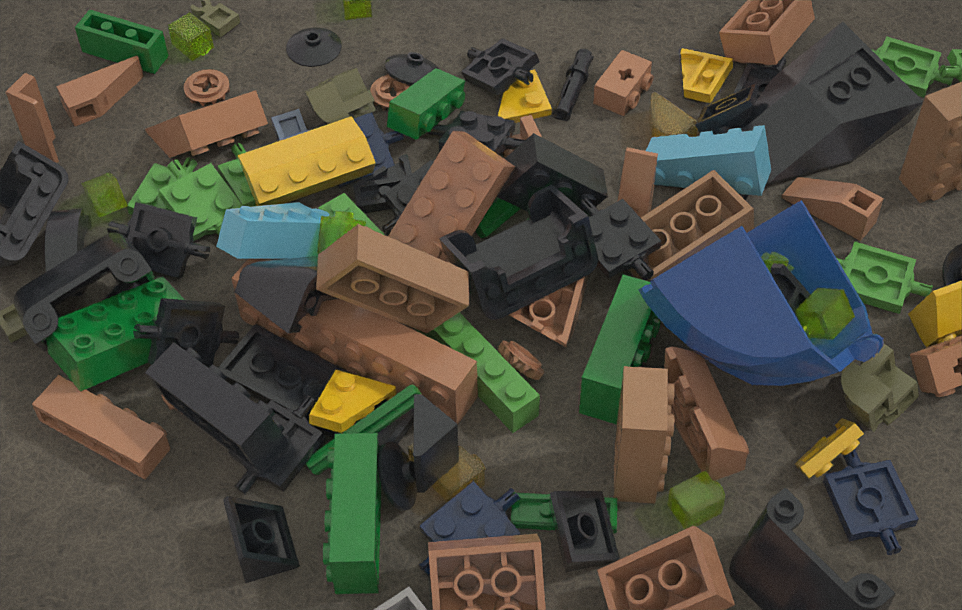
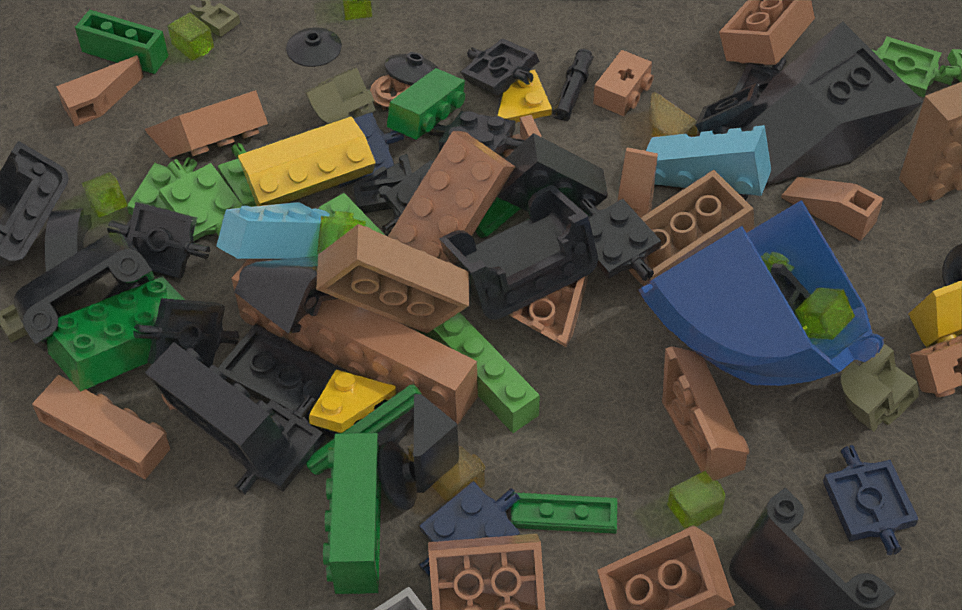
(32, 116): nougat panel -> none
(199, 80): nougat gear -> none
(260, 538): black slope -> none
(288, 124): sand blue bracket -> none
(521, 359): nougat gear -> none
(583, 529): black slope -> none
(621, 343): green brick -> none
(643, 434): medium nougat brick -> none
(703, 74): yellow wing -> none
(818, 458): yellow wing -> none
(882, 277): bright green plate -> none

